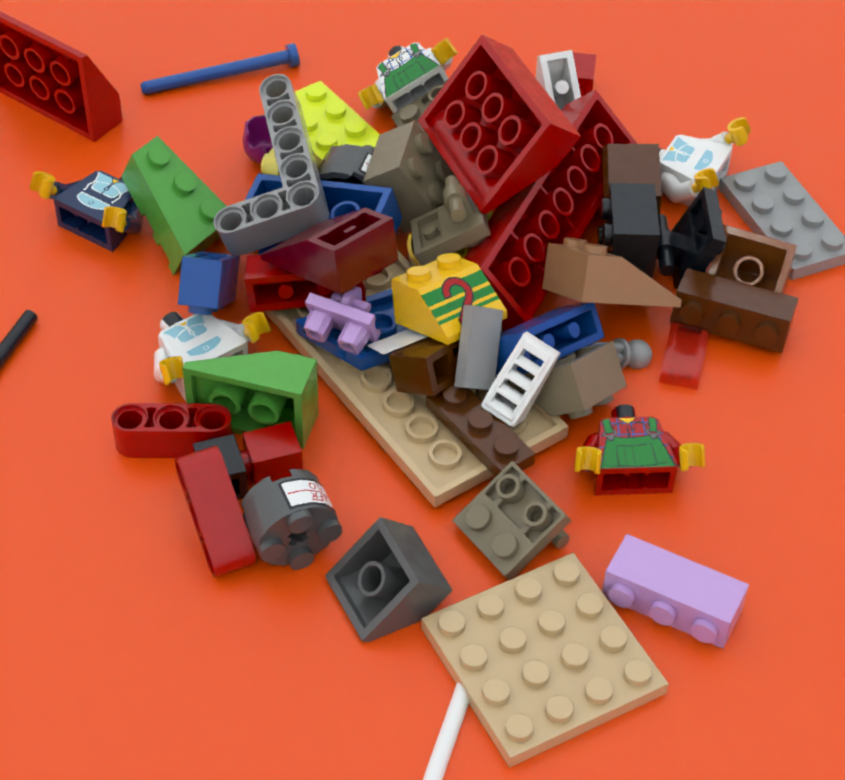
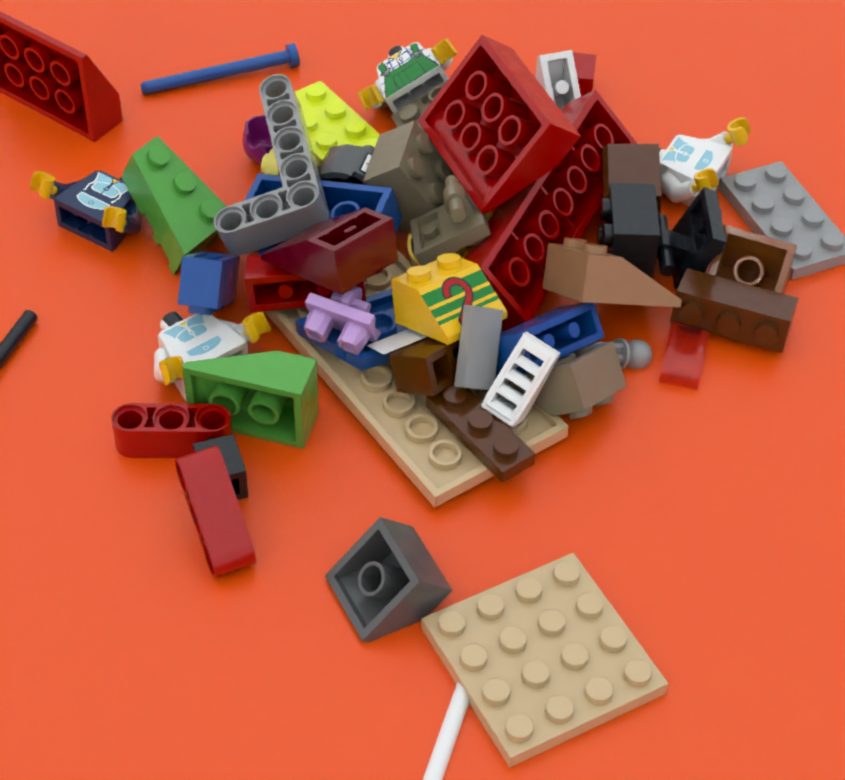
(271, 452): red brick -> none
(290, 519): dark grey brick -> none
(513, 521): dark tan plate -> none
(635, 455): torso -> none
(674, 591): lavender brick -> none

